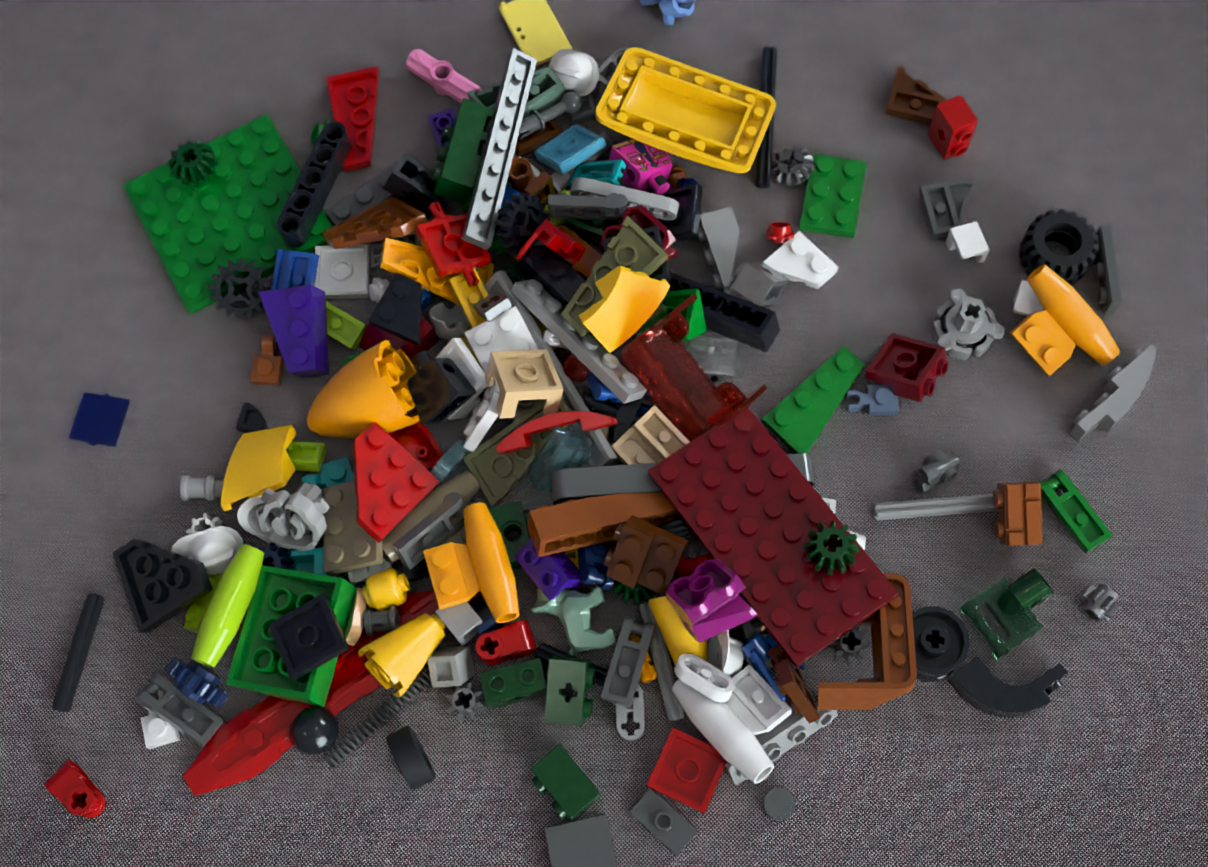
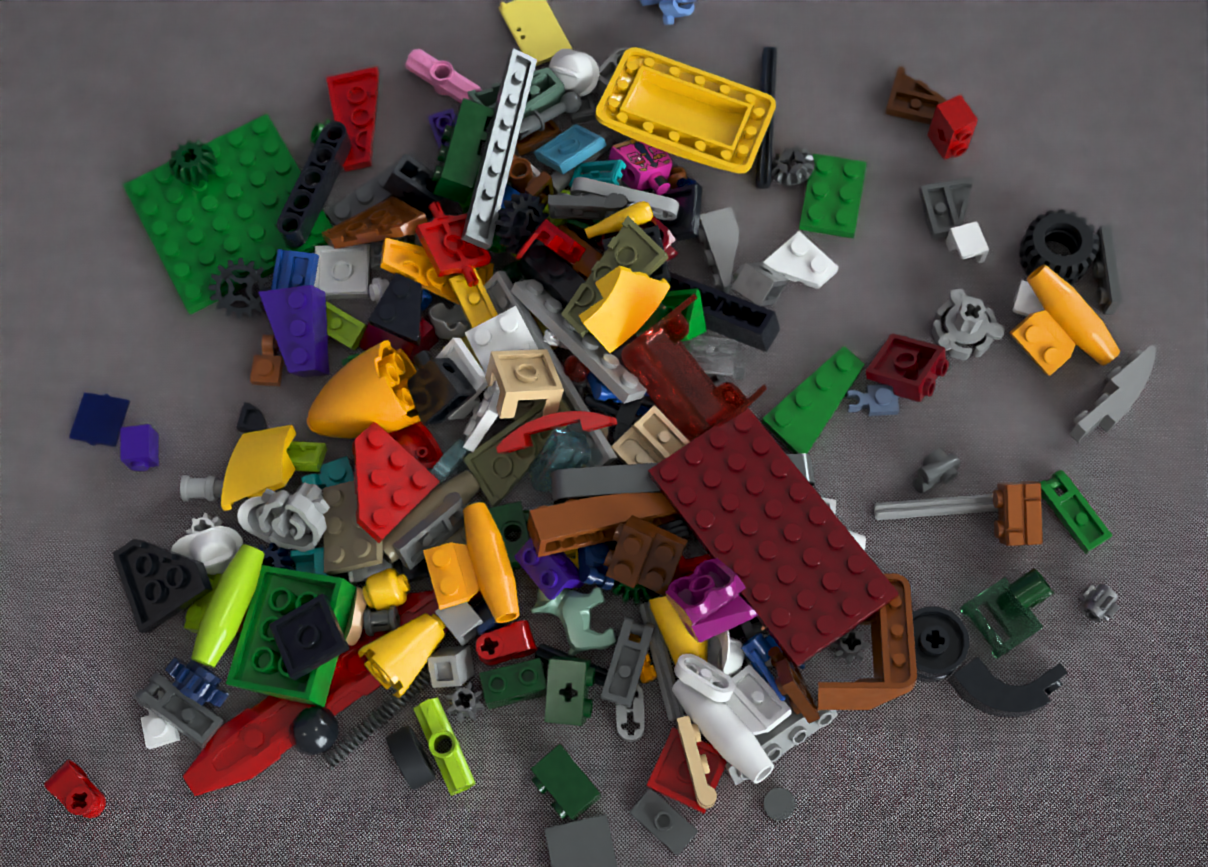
(78, 653): black axle -> none
(139, 447): none -> dark purple brick
(453, 763): none -> lime piece
(492, 306): dark grey tile -> none
(638, 212): none -> yellow piece
(696, 763): none -> tan plate
(779, 232): red plate -> none
(818, 548): dark green gear -> none

